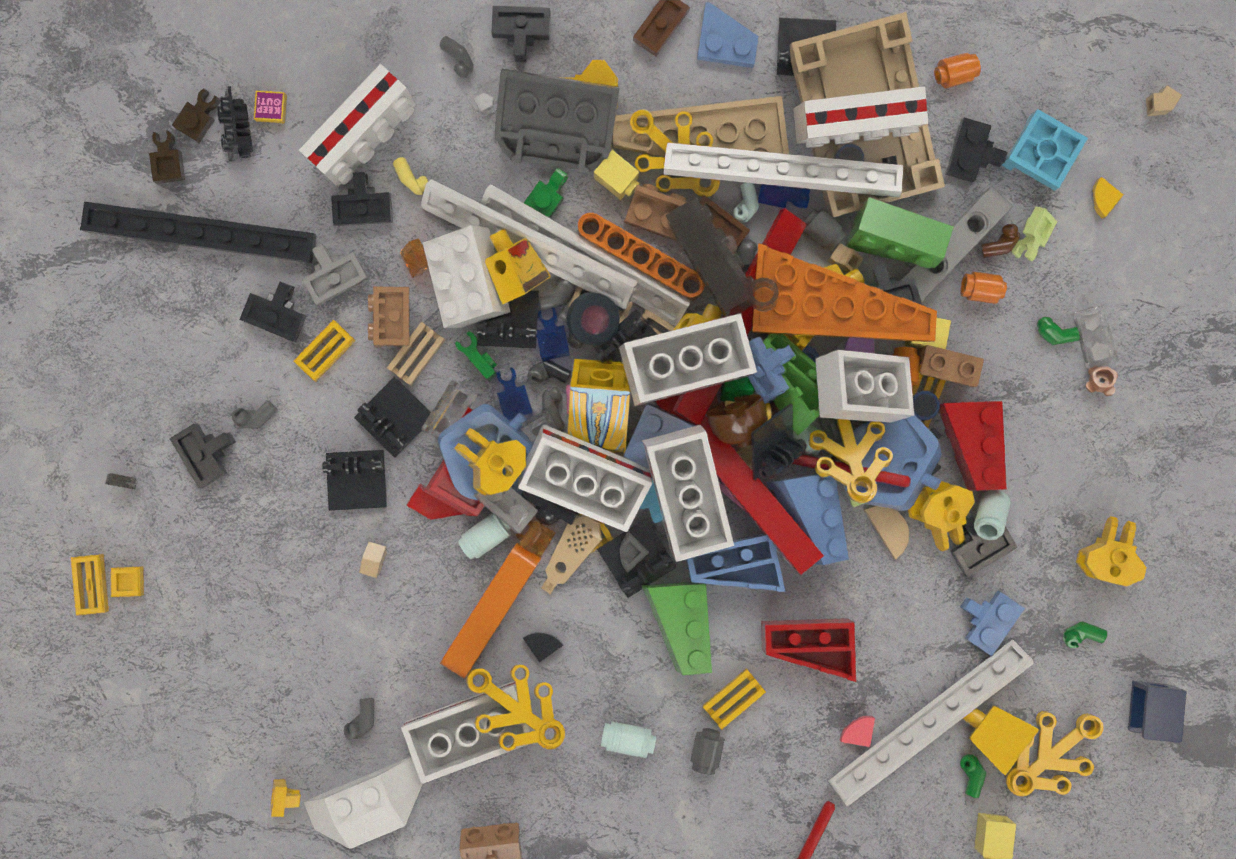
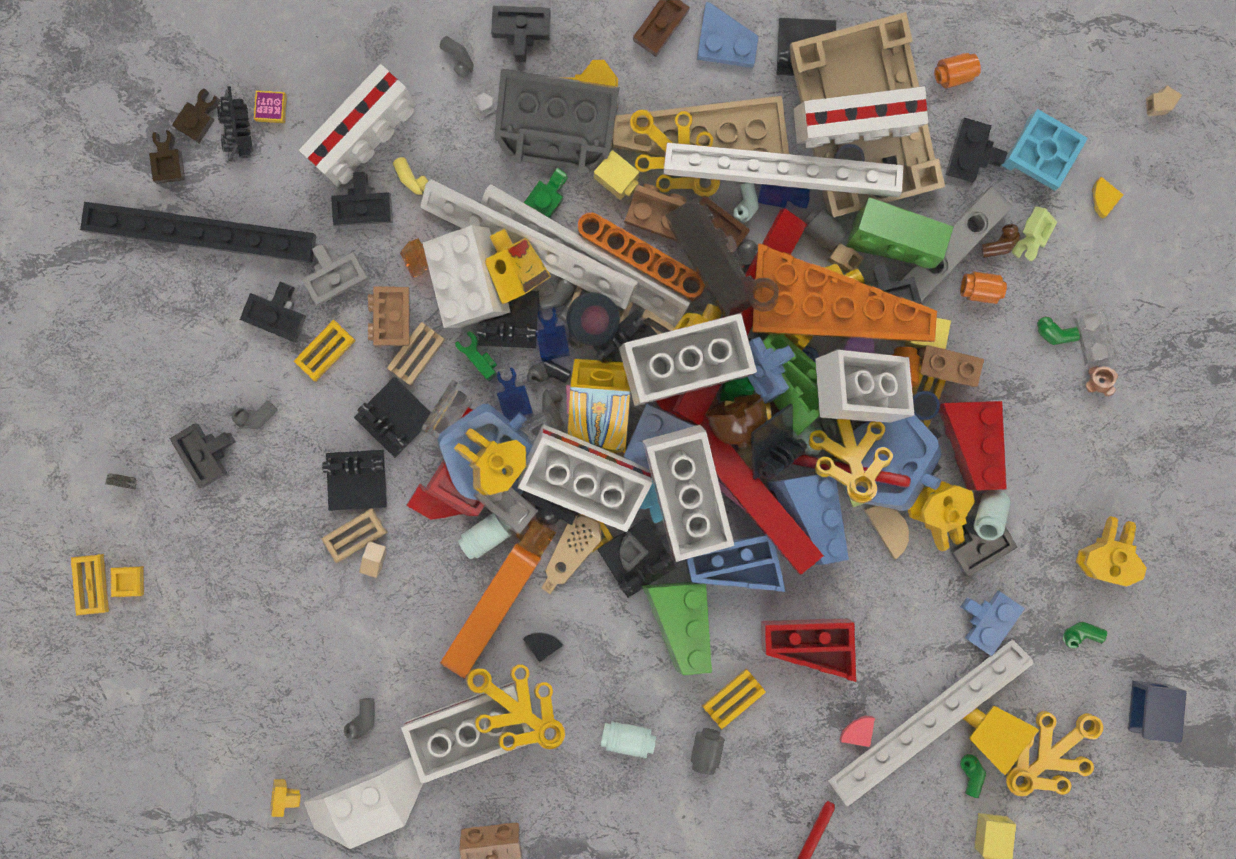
(376, 522): none -> tan tile

